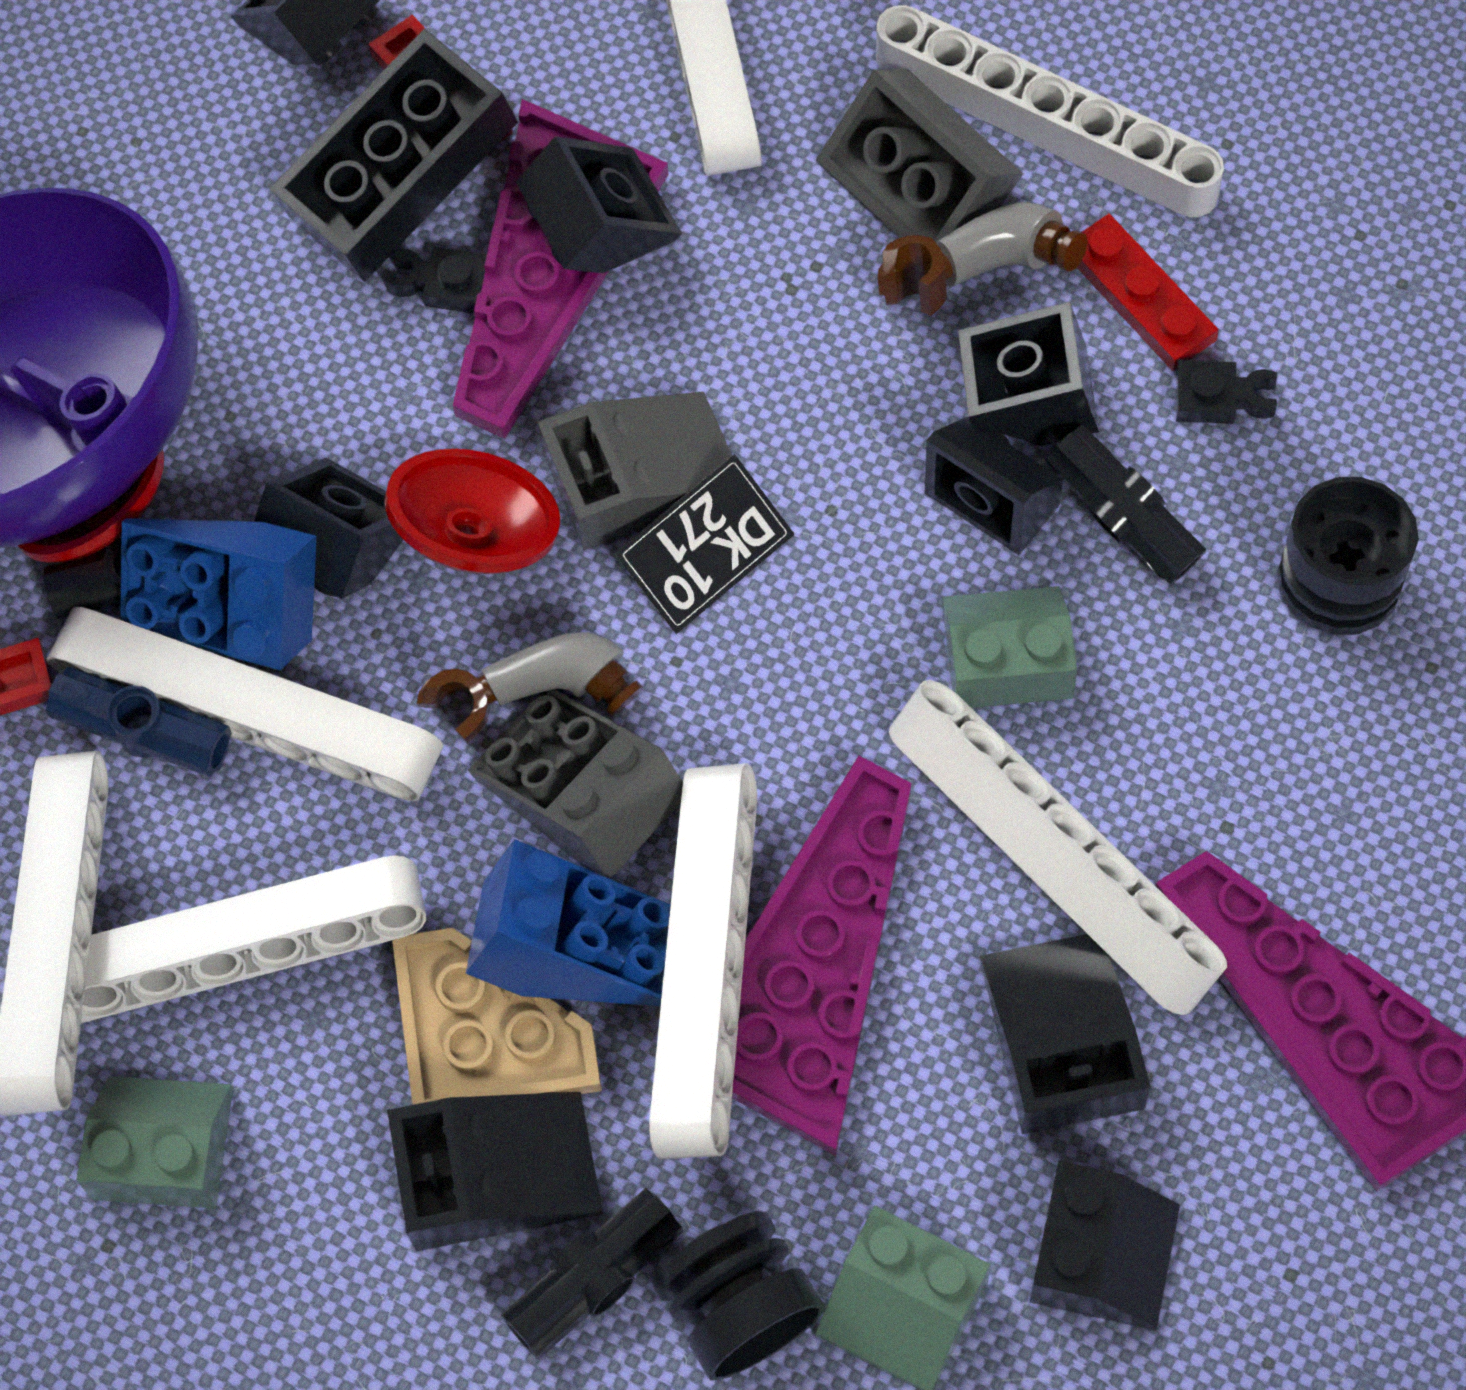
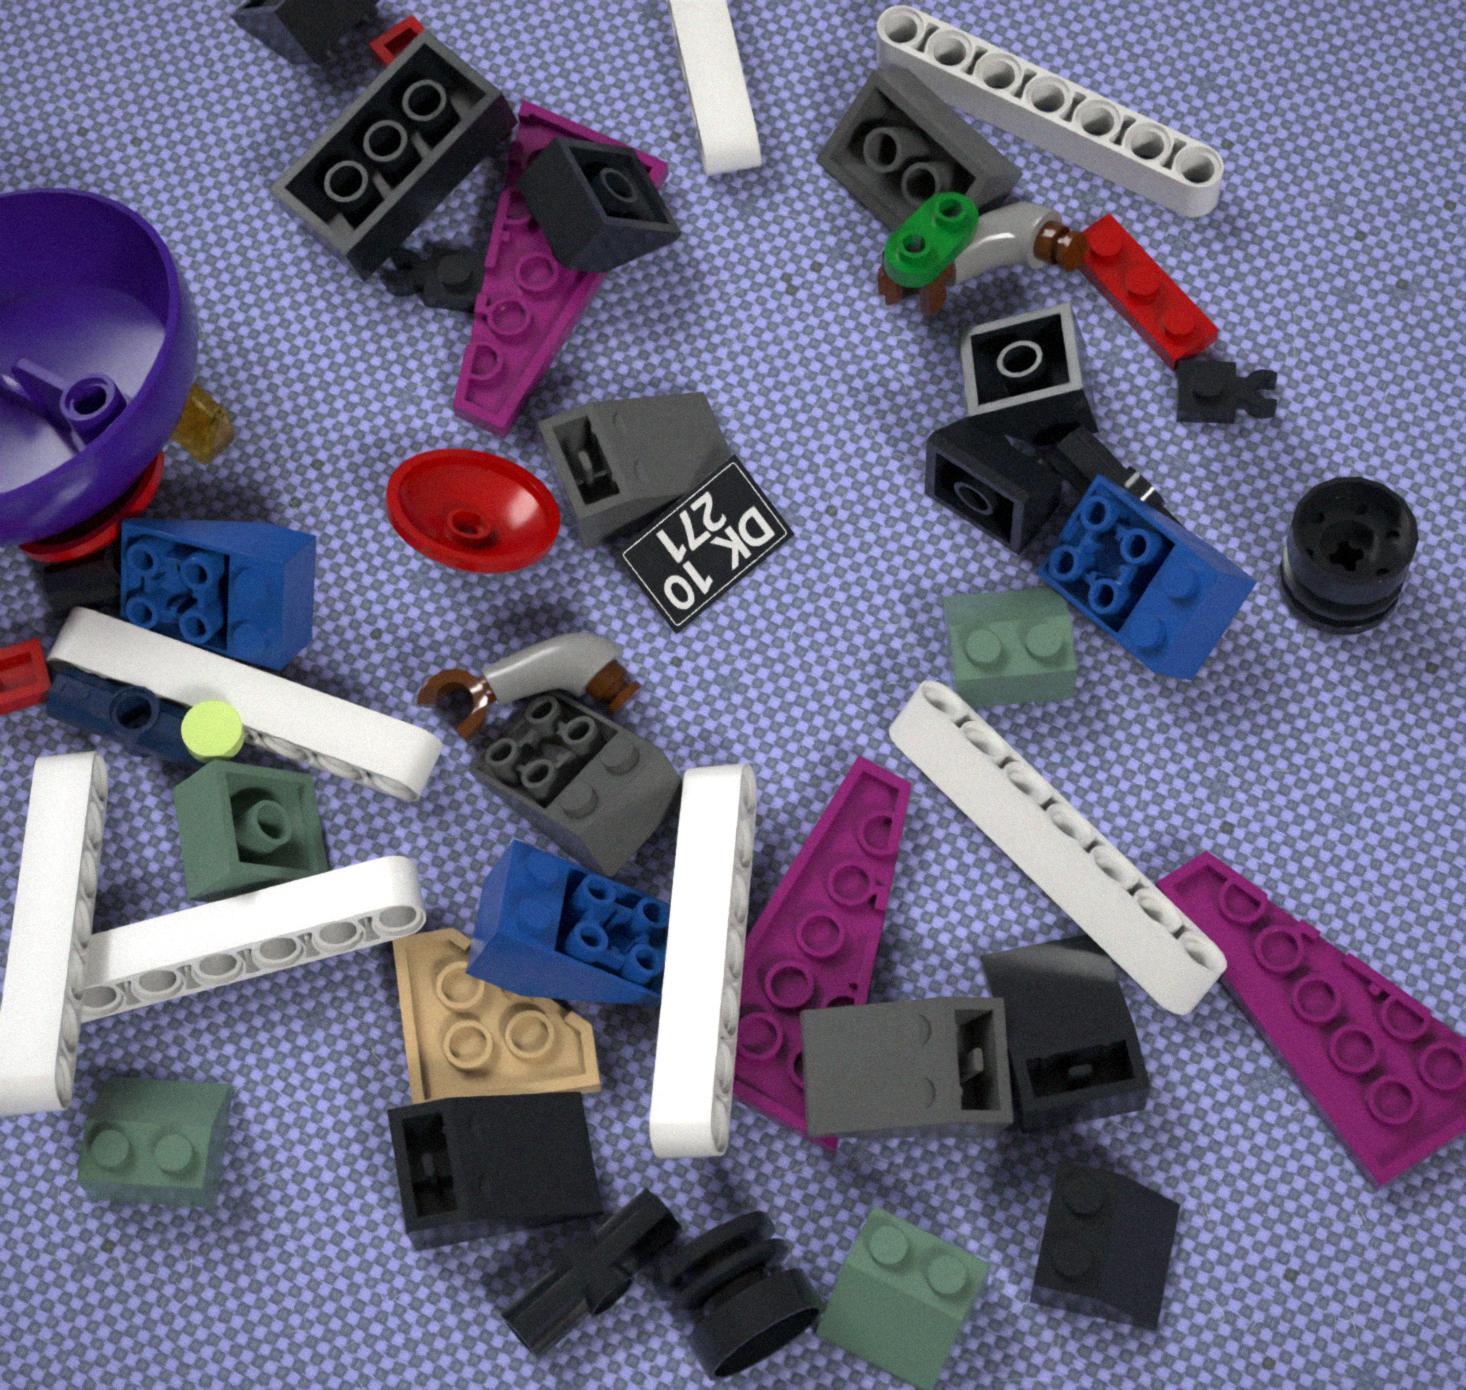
(203, 427): none -> clear yellow slope
(212, 731): none -> yellowish green tile
(247, 829): none -> sand green slope
(344, 515): black slope -> none
(907, 1069): none -> dark grey slope
(935, 235): none -> green plate
(1145, 579): none -> blue slope

